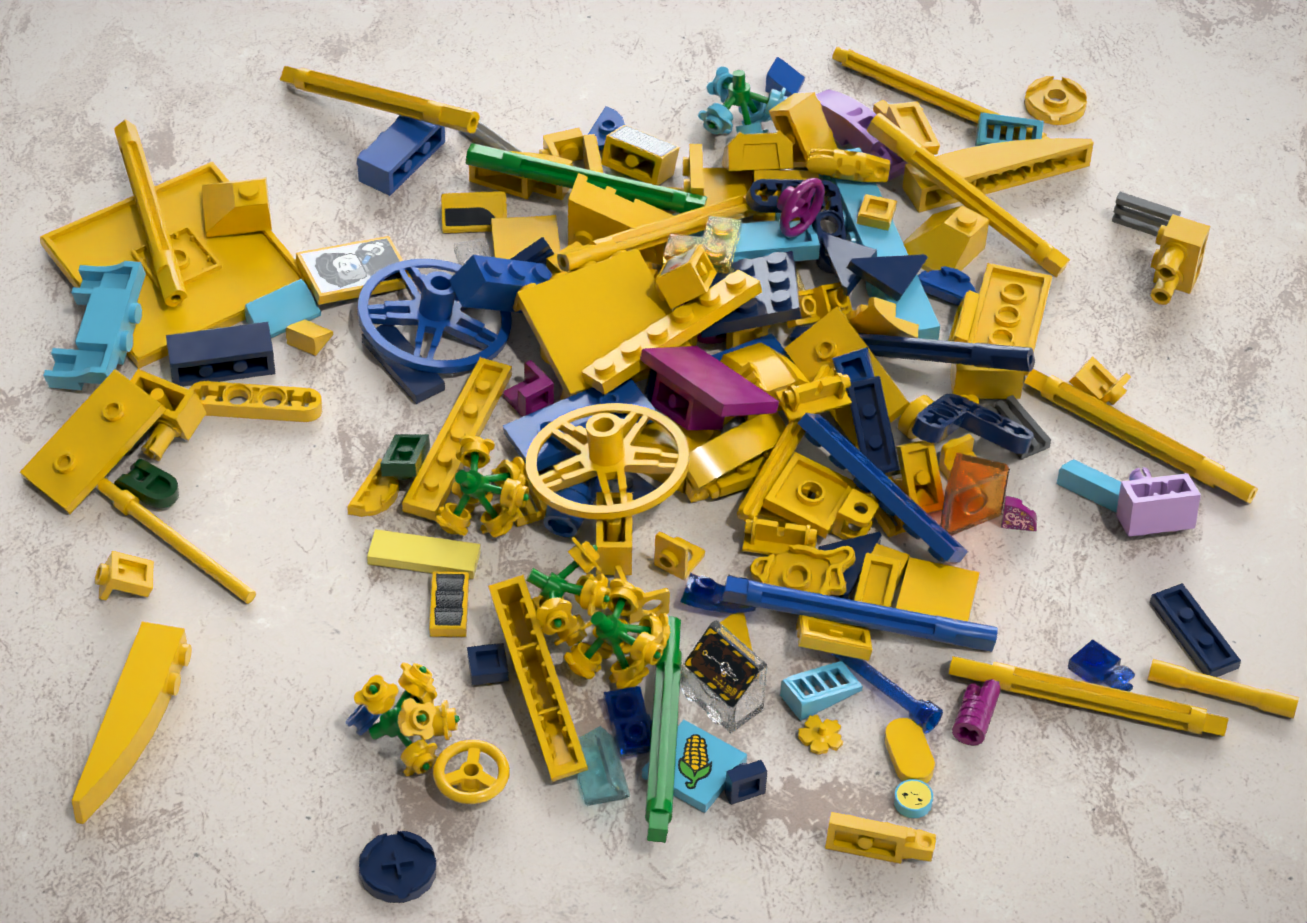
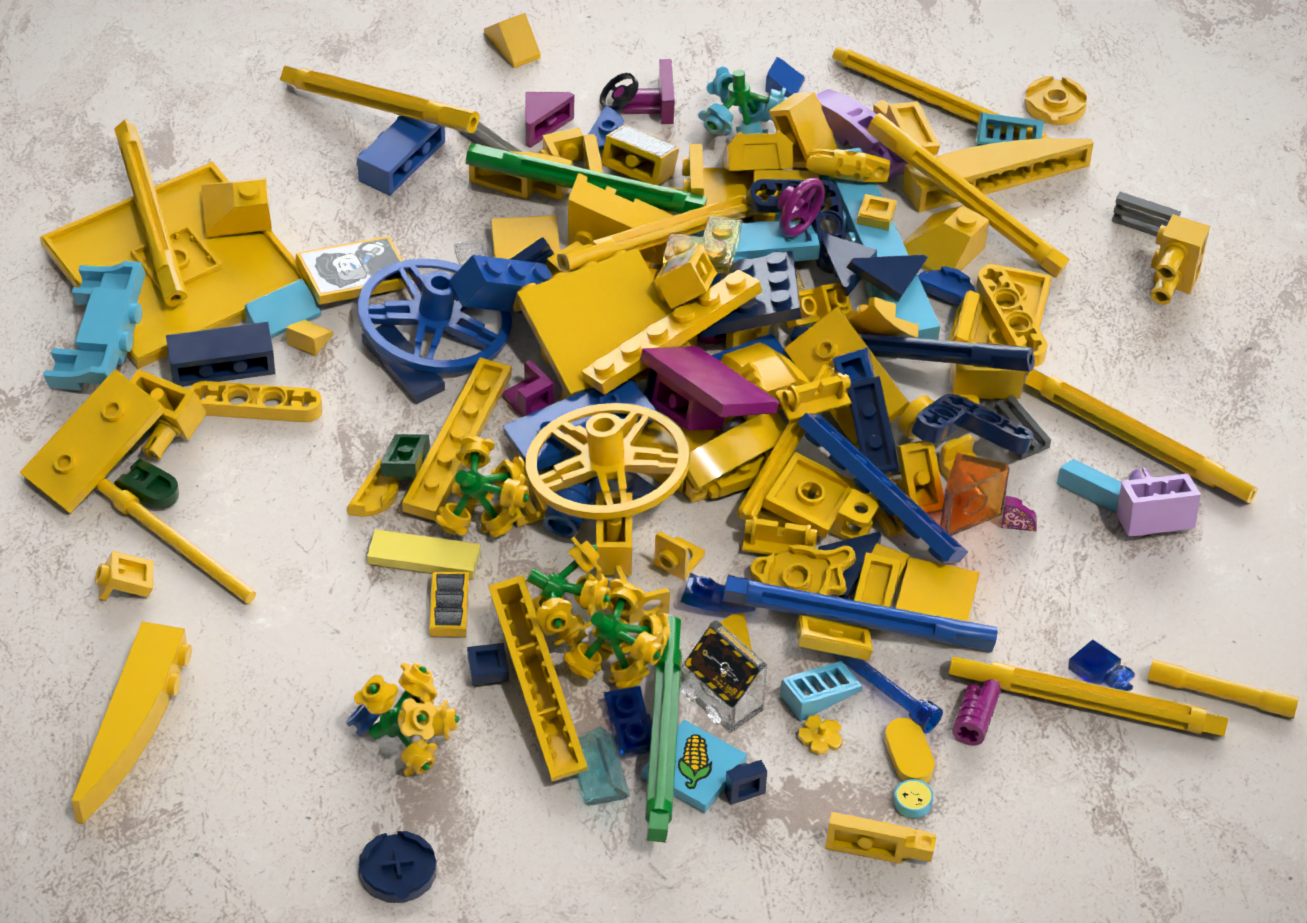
(471, 781): yellow piece -> none
(472, 211): yellow slope -> none
(514, 40): none -> yellow slope
(546, 113): none -> magenta slope
(644, 100): none -> magenta piece
(1009, 315): none -> yellow beam
(1099, 382): yellow bracket -> none
(1195, 631): dark blue tile -> none

